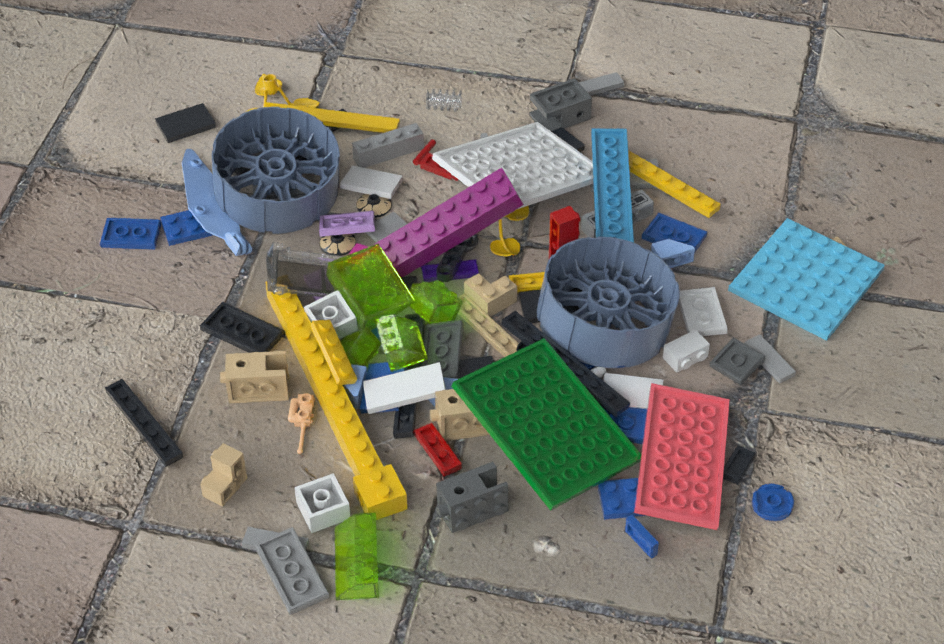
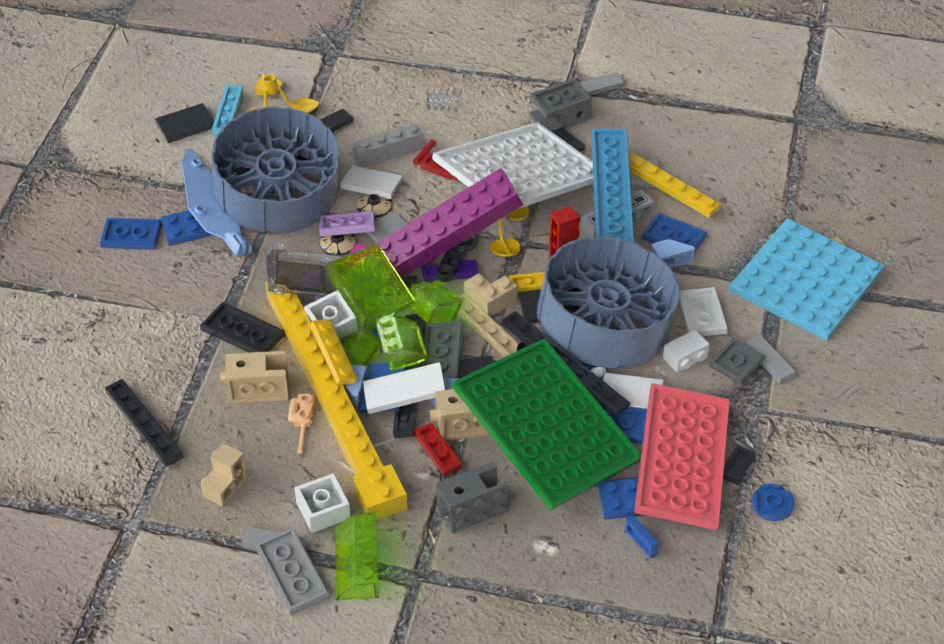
(228, 107): none -> medium azure gear
(347, 119): yellow tile -> none

